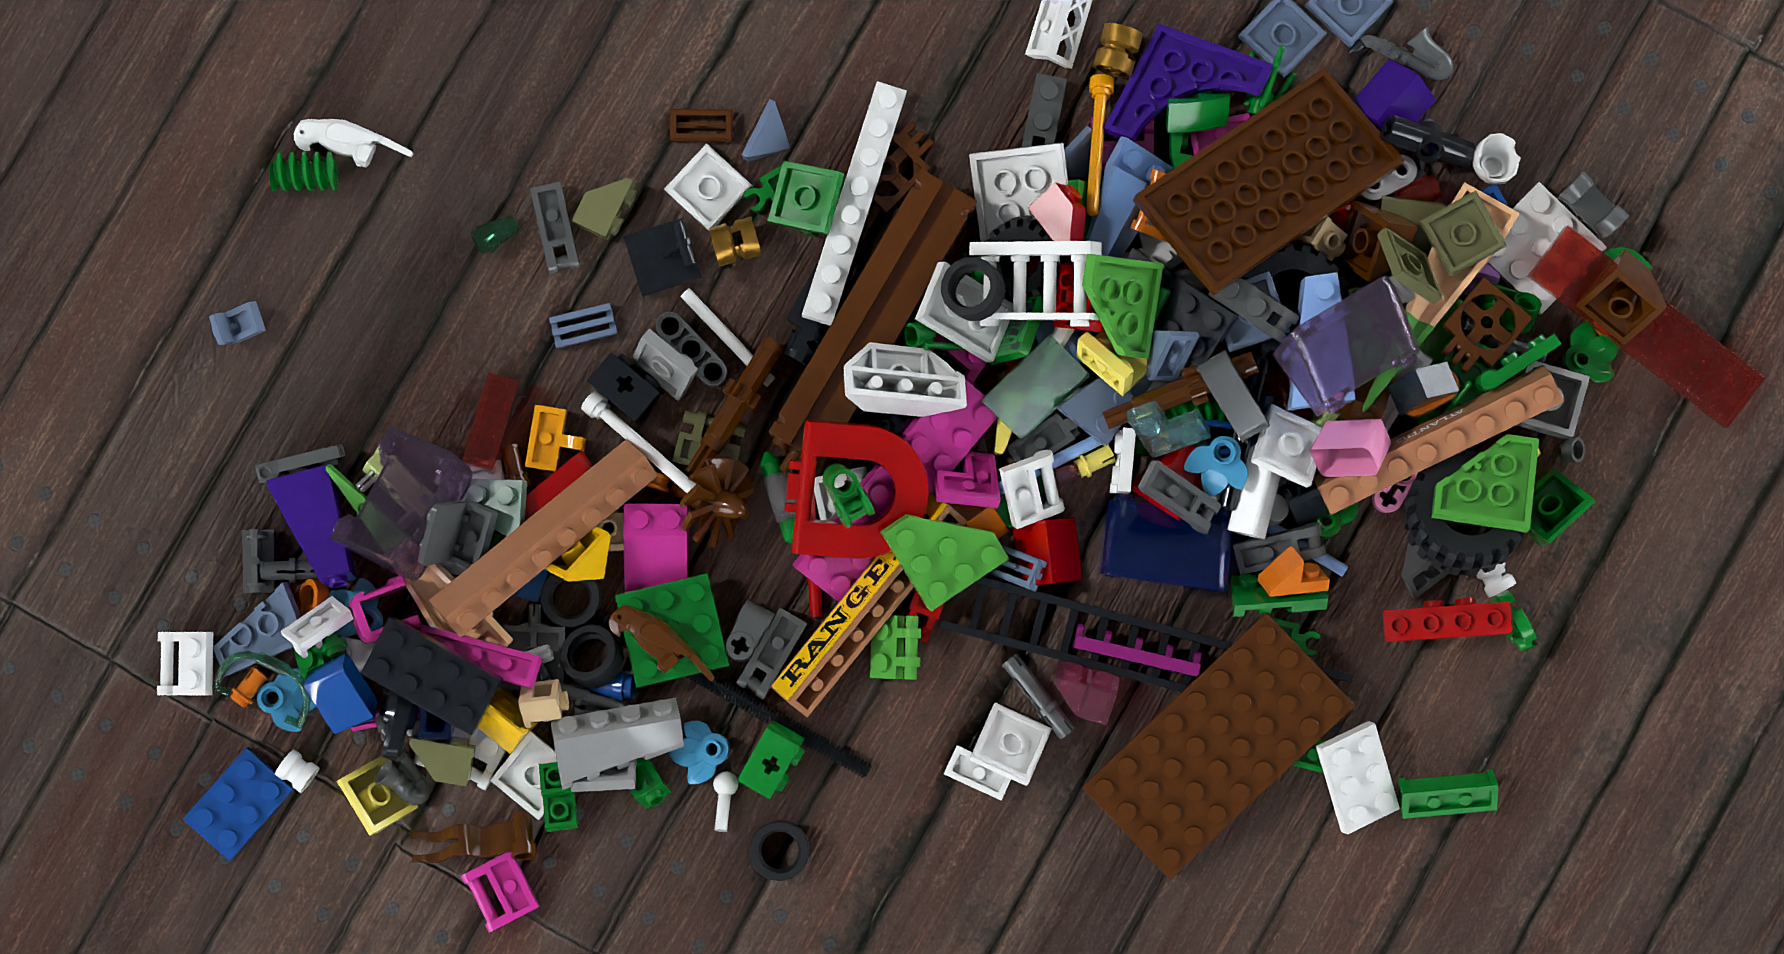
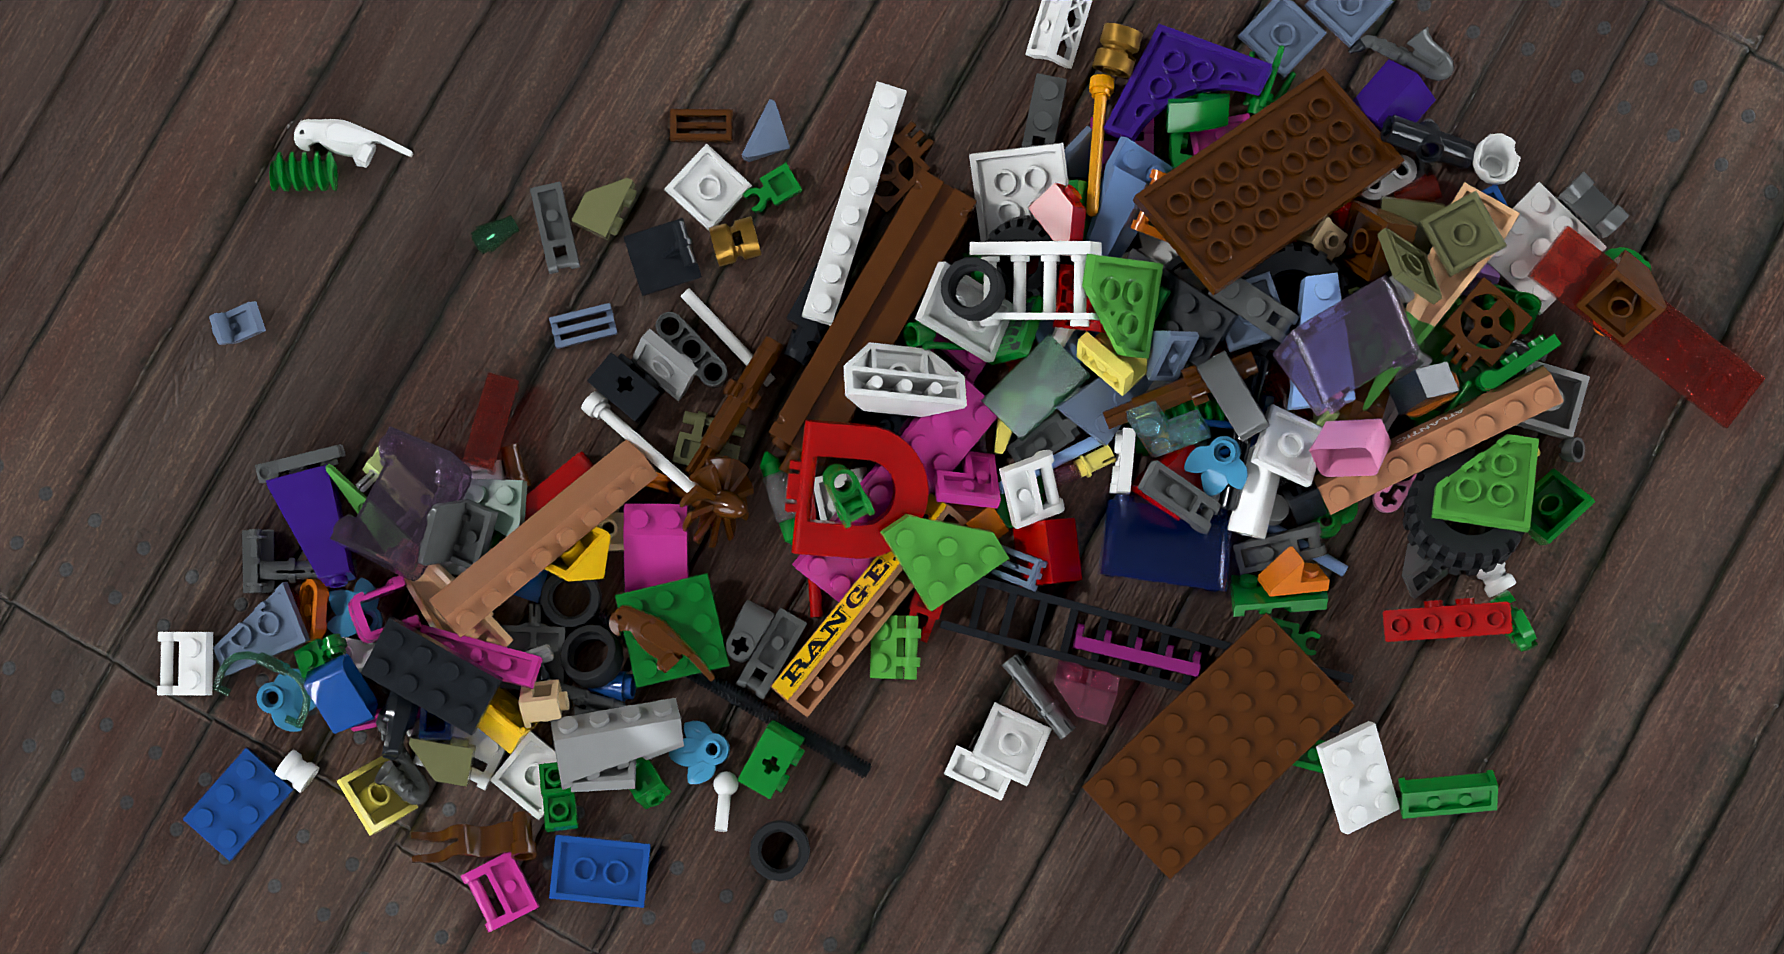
(249, 687): orange pin -> none
(316, 625): white plate -> none
(548, 438): light orange plate -> none
(600, 871): none -> blue plate
(806, 198): green bracket -> none
(1594, 352): green plate -> none

